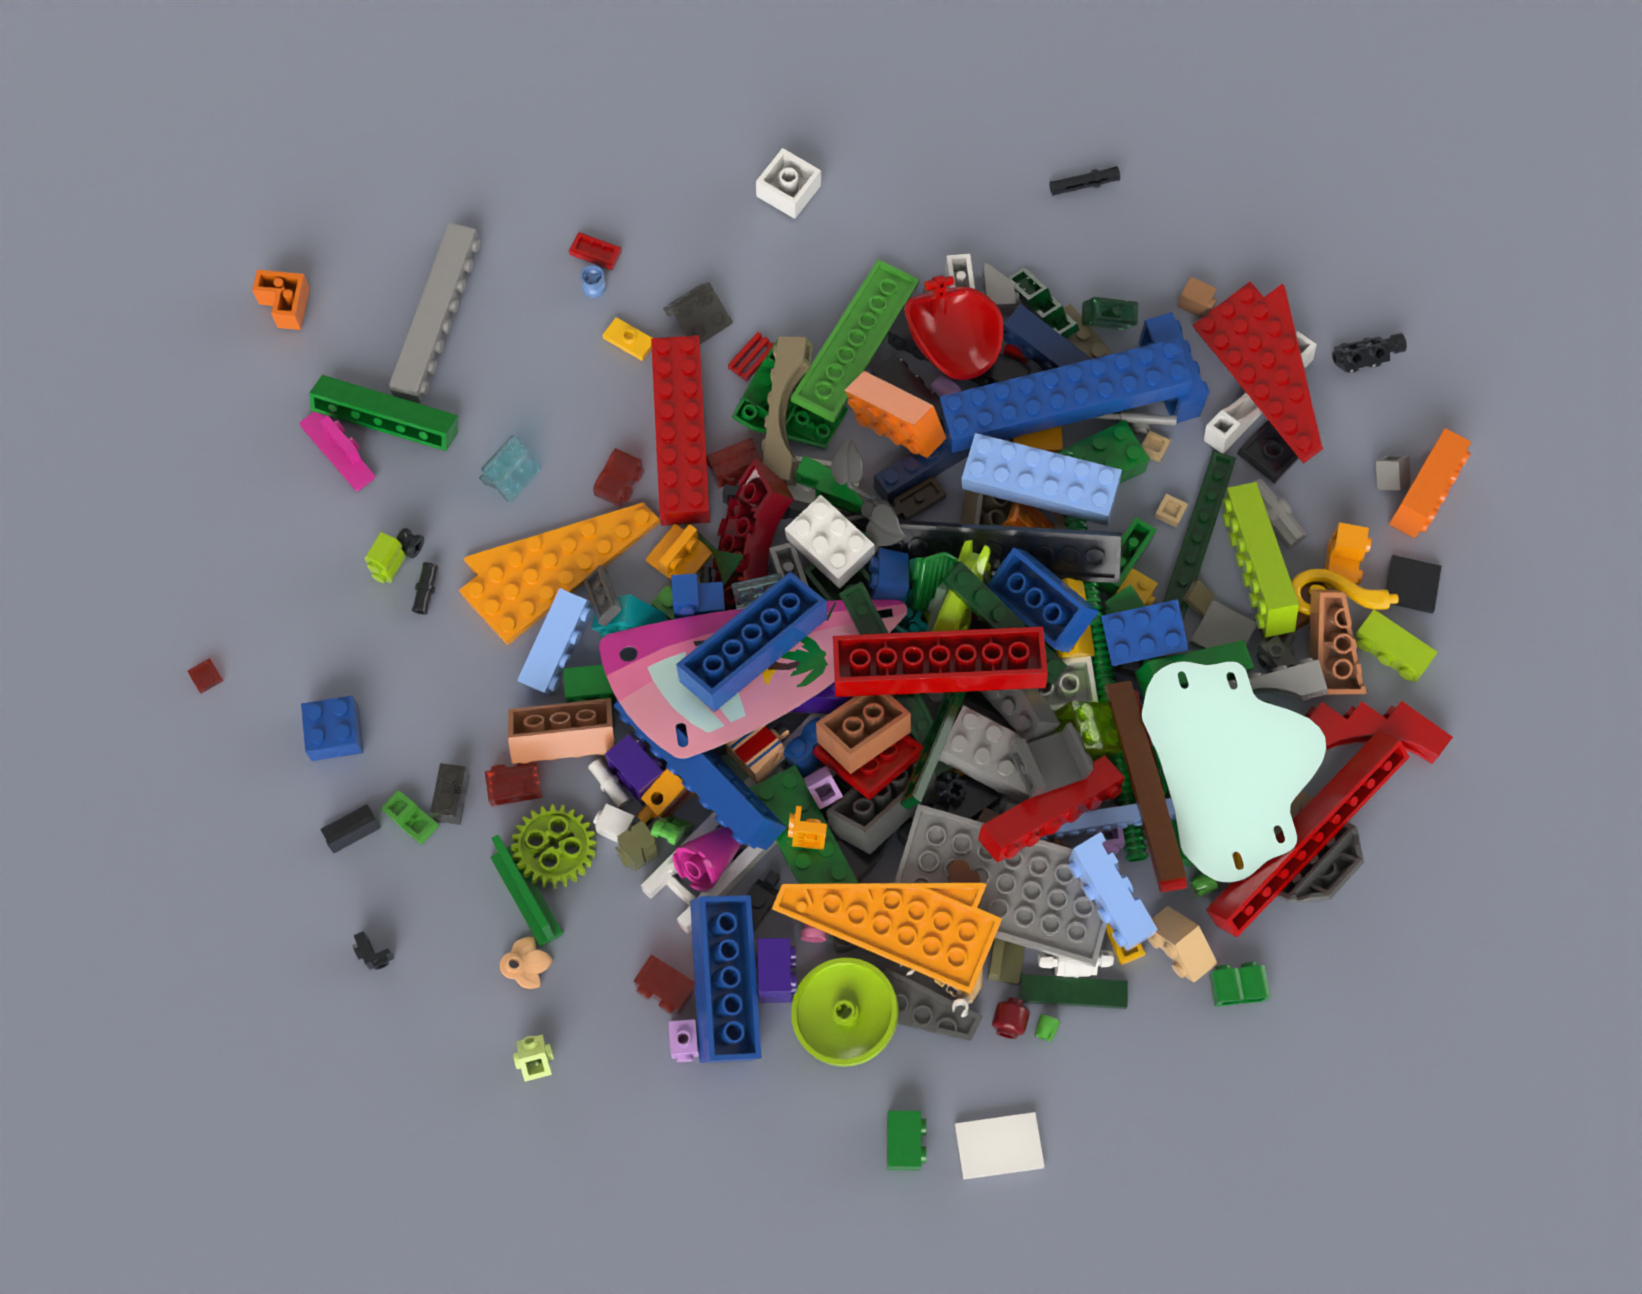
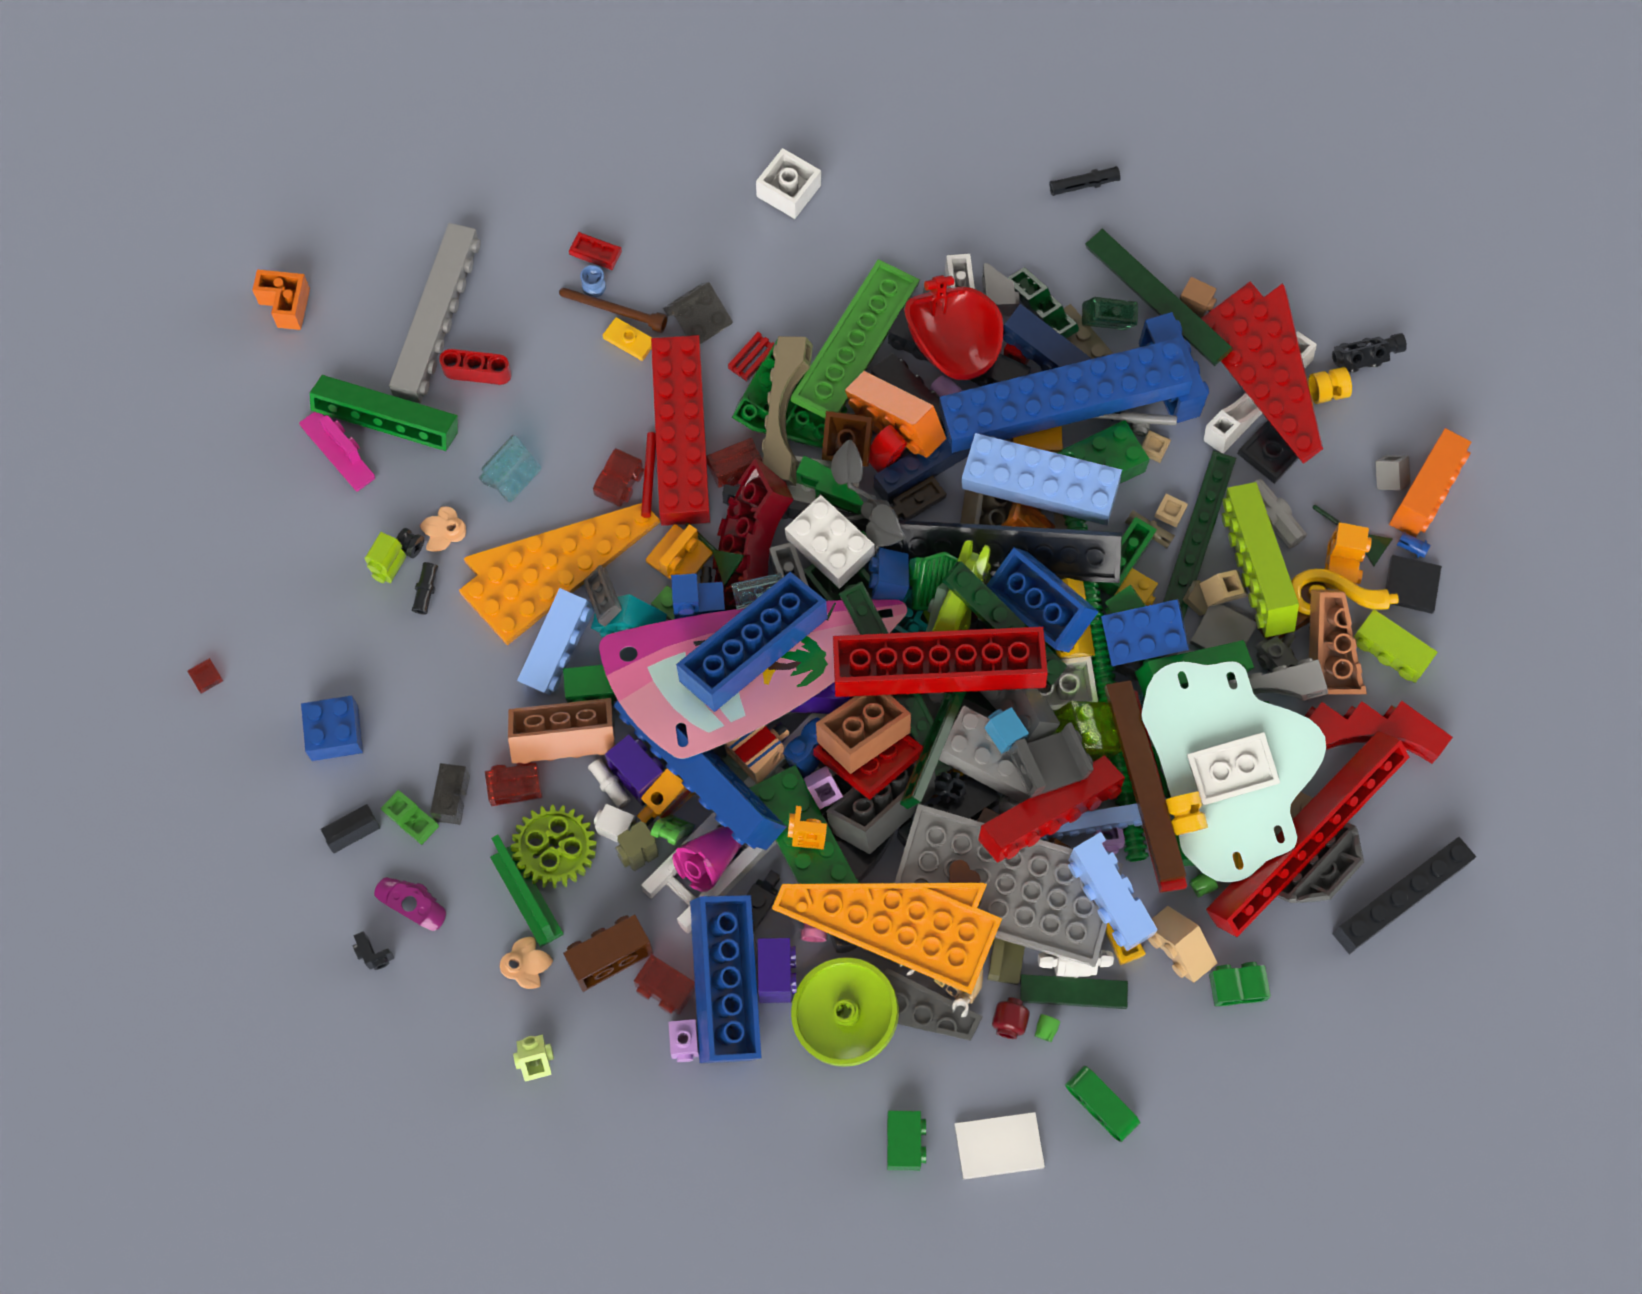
(427, 912): none -> magenta piece
(440, 529): none -> light nougat plate
(483, 374): none -> red beam
(608, 952): none -> reddish brown brick
(648, 475): none -> red bar
(656, 321): none -> reddish brown piece
(844, 427): none -> reddish brown slope
(886, 448): none -> red beam
(1005, 729): none -> dark azure brick
(1102, 1103): none -> green beam
(1158, 296): none -> dark green tile
(1160, 533): none -> dark tan pin
(1186, 813): none -> yellow wheel
(1223, 588): none -> tan slope
(1233, 768): none -> white plate
(1330, 385): none -> yellow wheel
(1378, 544): none -> dark green piece
(1404, 895): none -> black brick
(1414, 545): none -> blue pin

